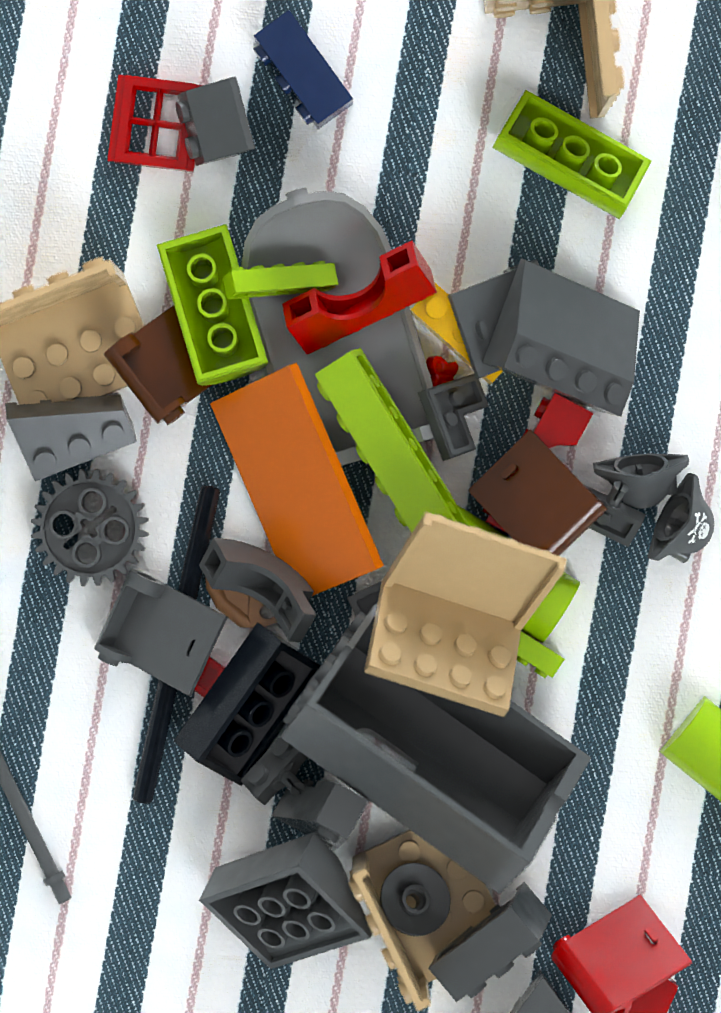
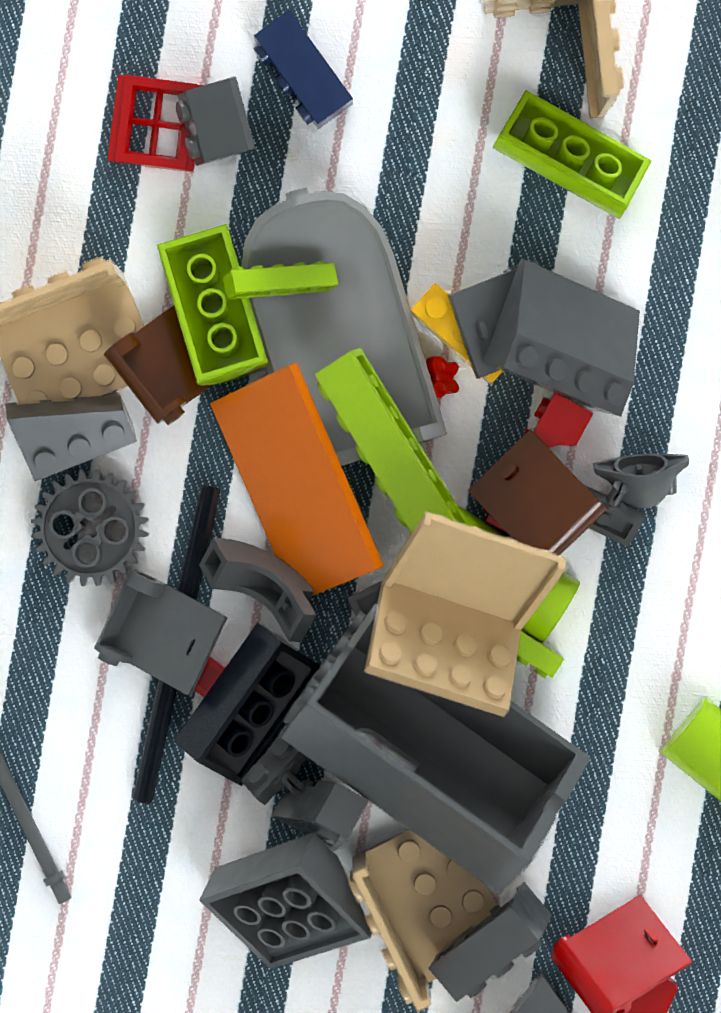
(239, 607): medium nougat piece -> none
(322, 318): red arch -> none
(430, 895): dark grey dish -> none
(445, 413): dark grey tile -> none
(683, 524): dark grey hat -> none

